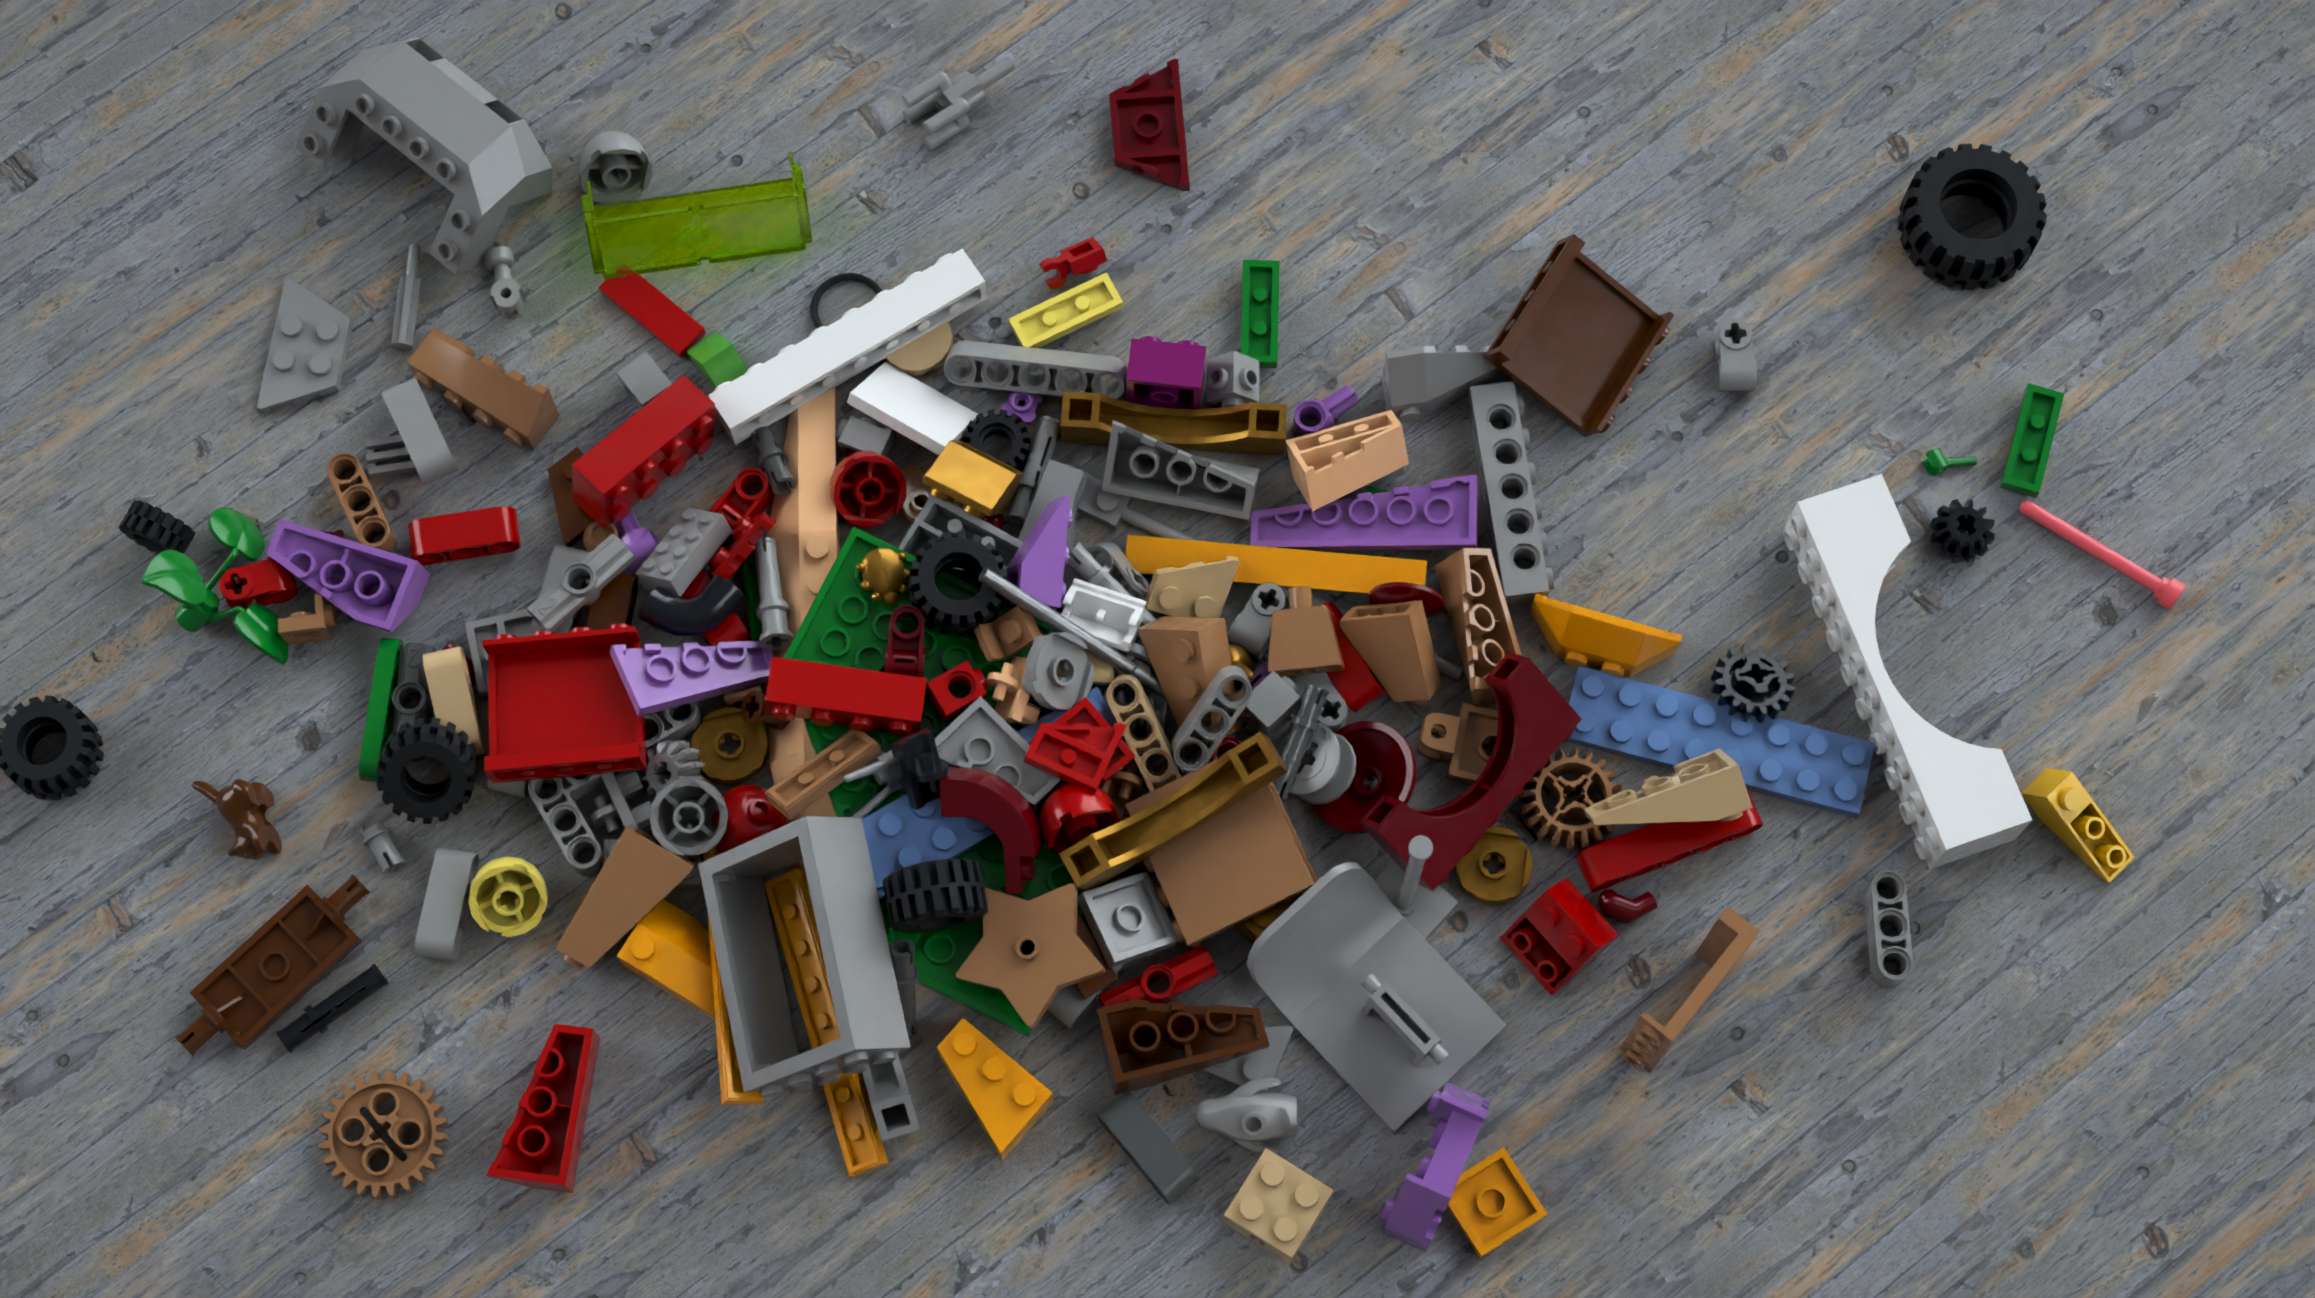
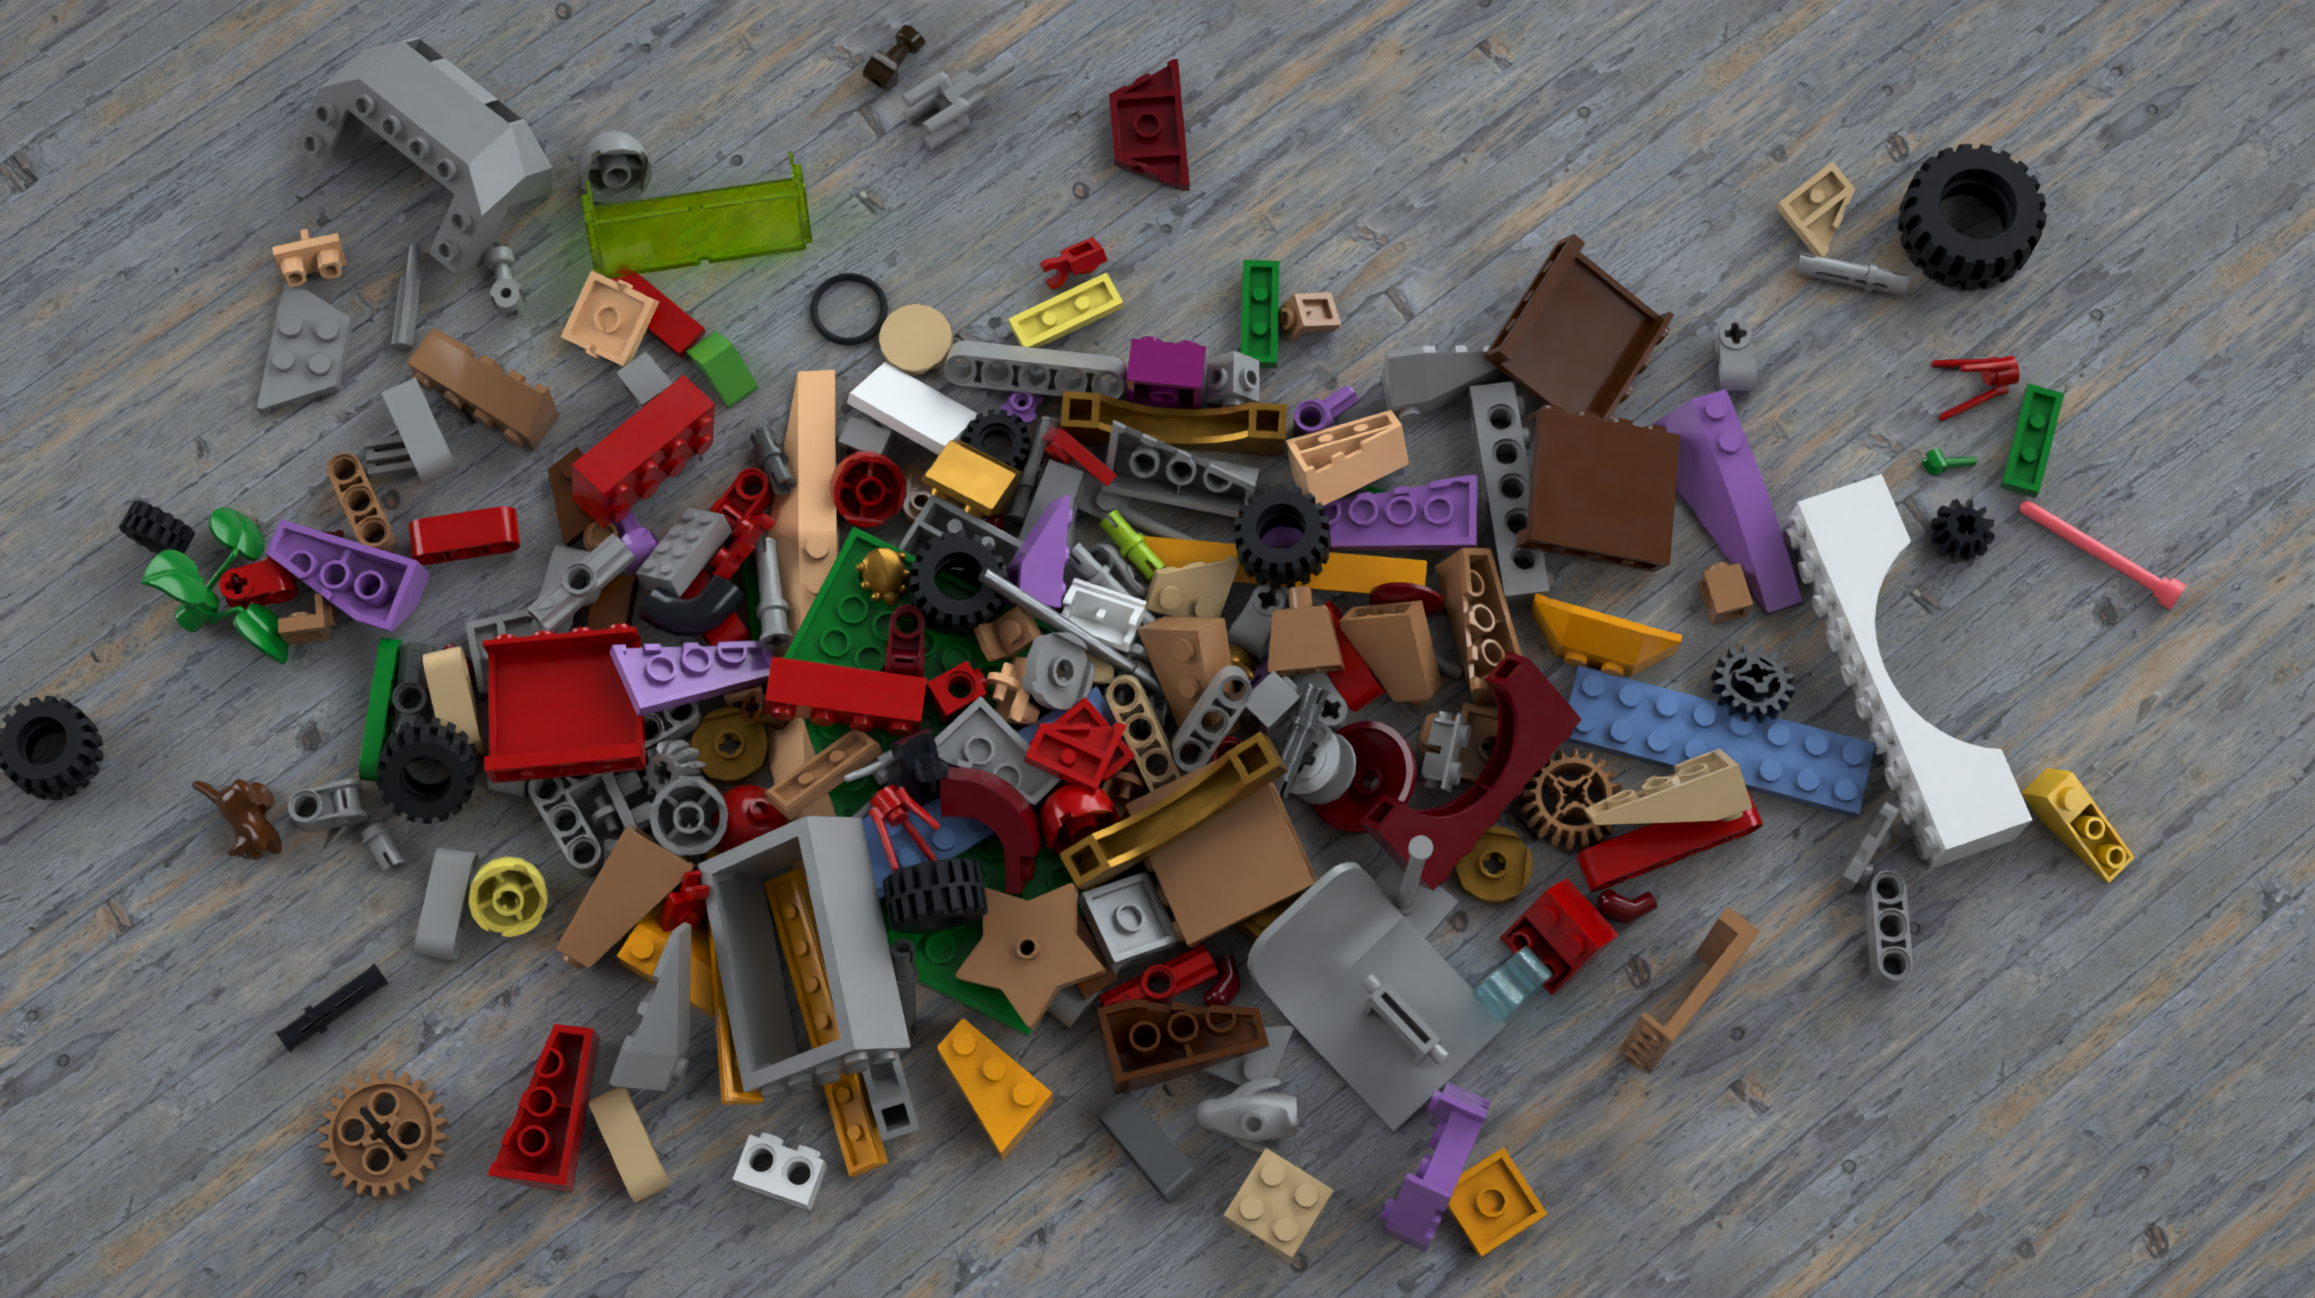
(275, 967): reddish brown plate -> none
(309, 256): none -> light nougat hips
(330, 804): none -> light grey piece
(609, 319): none -> light nougat plate
(629, 1143): none -> tan beam
(659, 1044): none -> light grey wedge
(686, 905): none -> red plate
(776, 1180): none -> white brick
(848, 345): white brick -> none
(883, 68): none -> dark brown leg
(892, 807): none -> red plant
(1067, 450): none -> red wing
(1131, 544): none -> lime pin
(1227, 986): none -> dark red arm
(1275, 510): none -> black tyre
(1308, 314): none -> medium nougat bracket
(1445, 766): none -> light grey hinge
(1512, 984): none -> clear light blue axle
(1601, 489): none -> reddish brown panel
(1725, 592): none -> medium nougat brick
(1730, 497): none -> medium lavender wedge
(1818, 208): none -> tan wing
(1852, 274): none -> light grey pin
(1874, 840): none -> light grey wing
(1995, 372): none -> red plant

